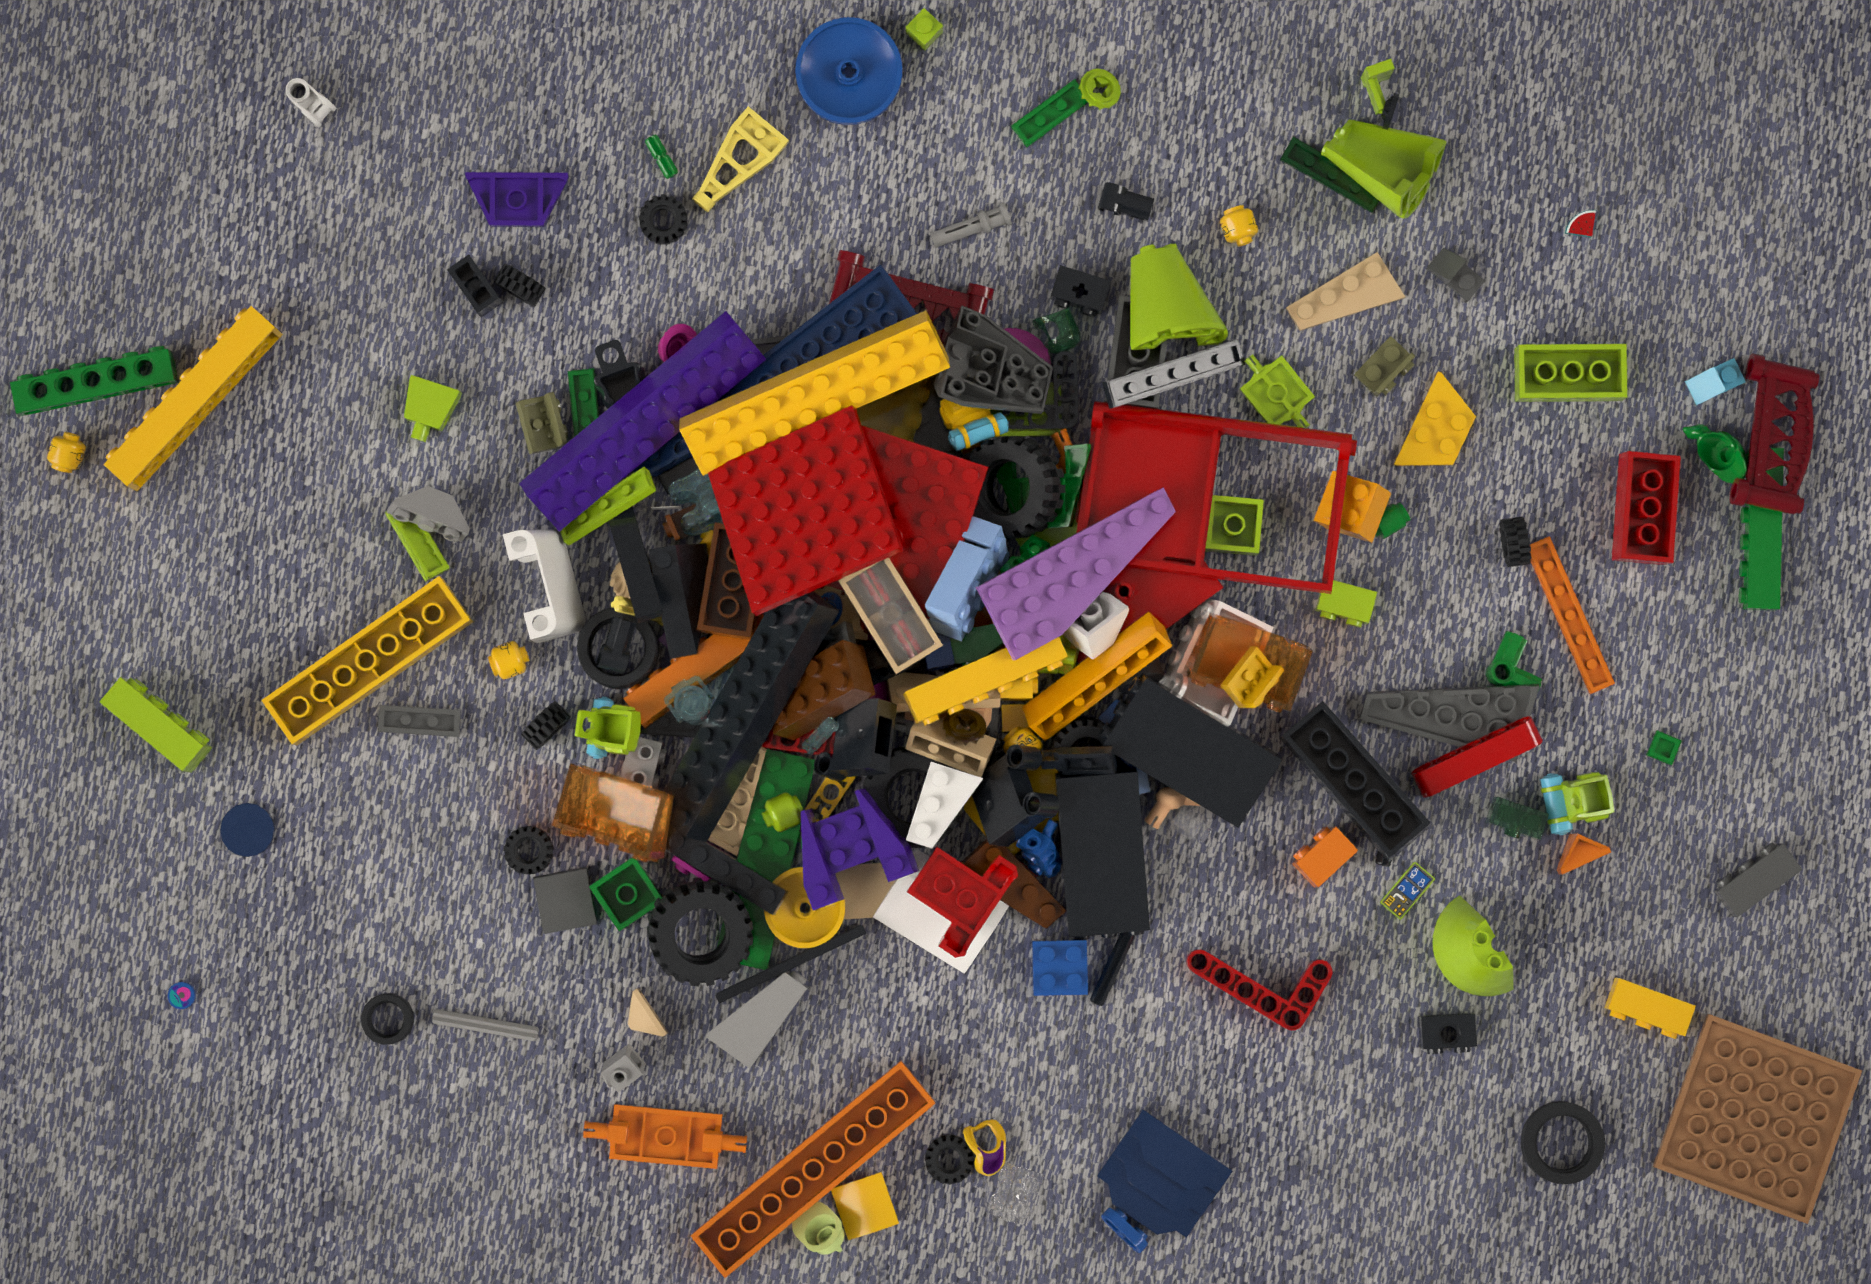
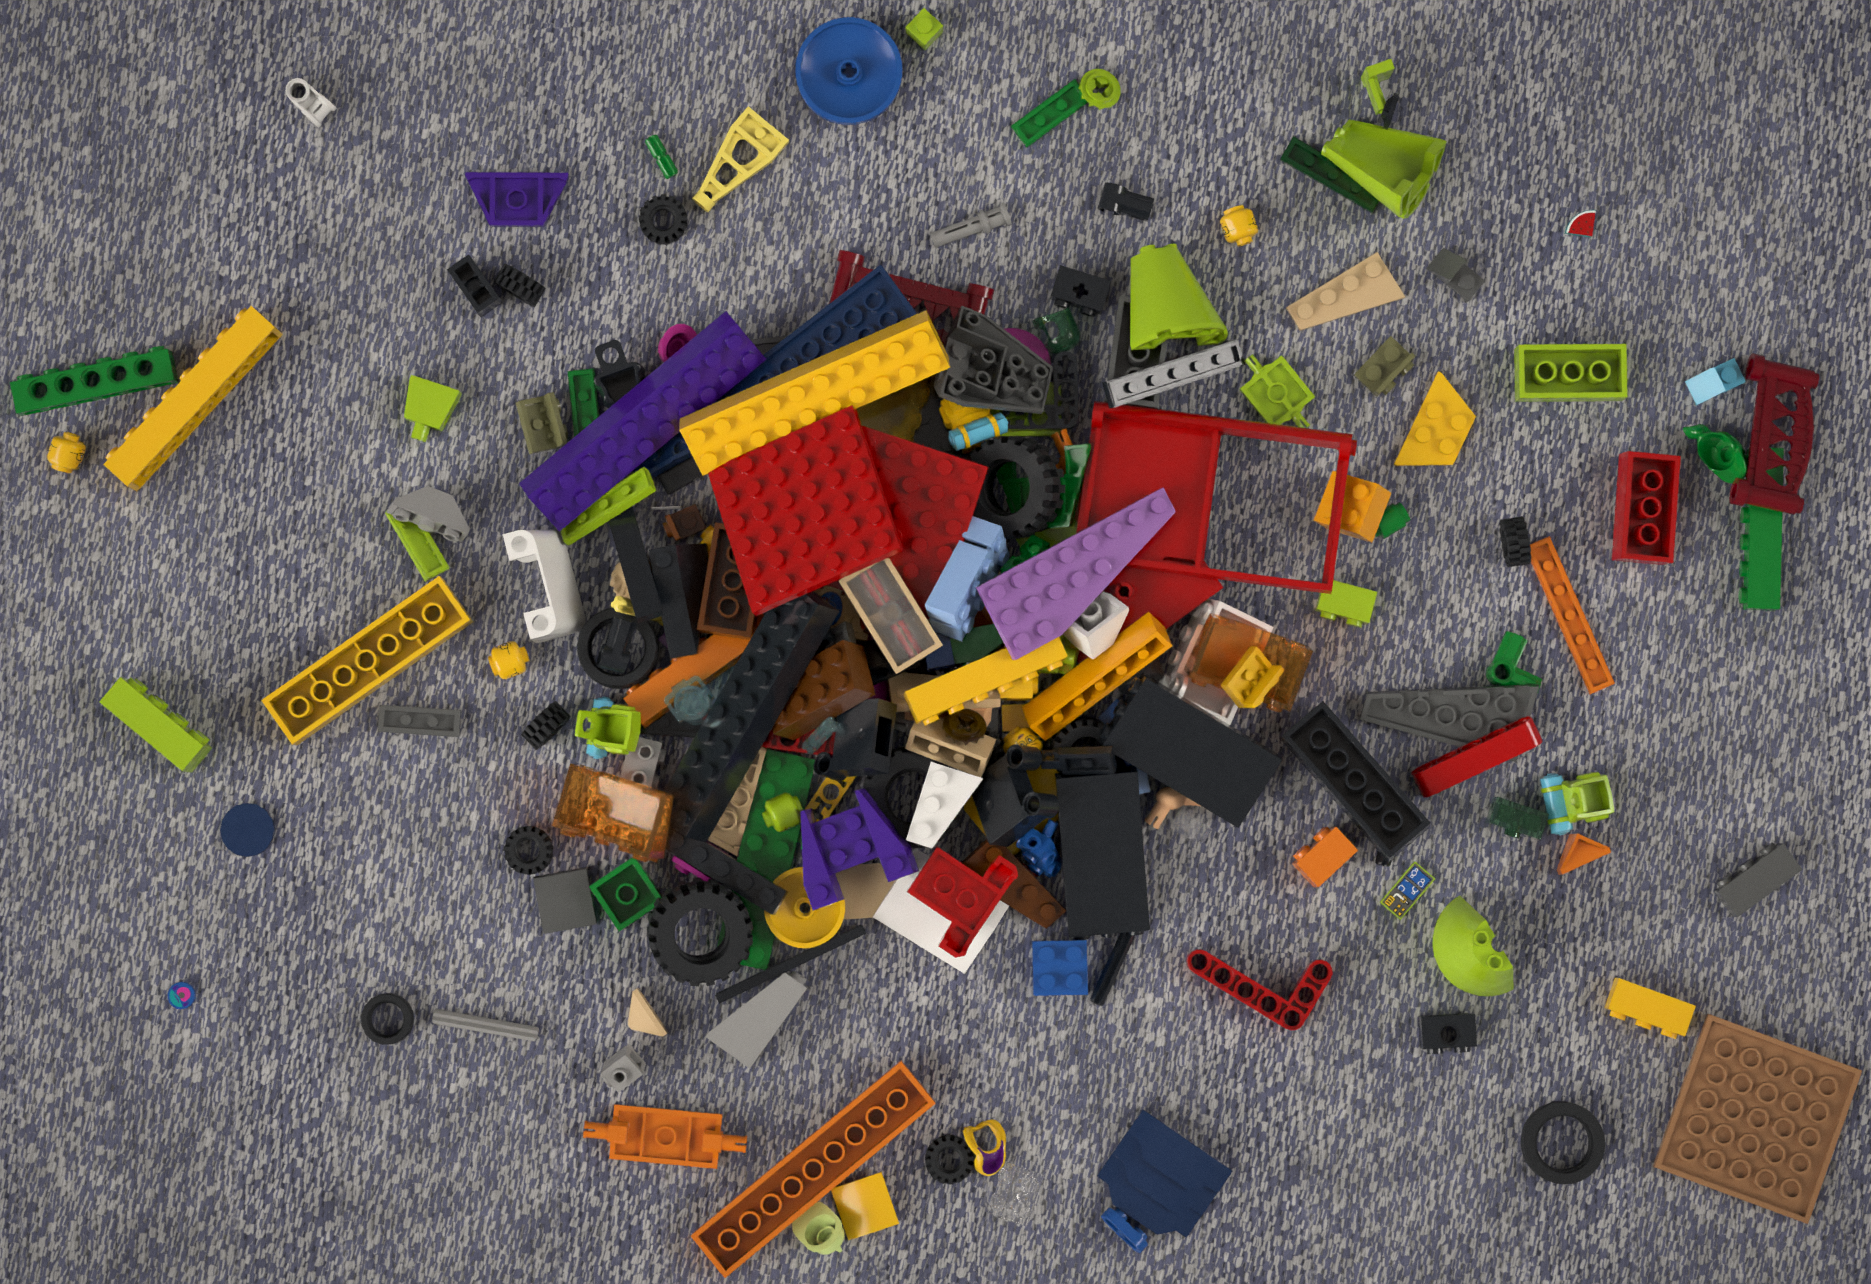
(699, 490): clear light blue piece -> none
(1235, 525): lime brick -> none
(1663, 747): green tile -> none

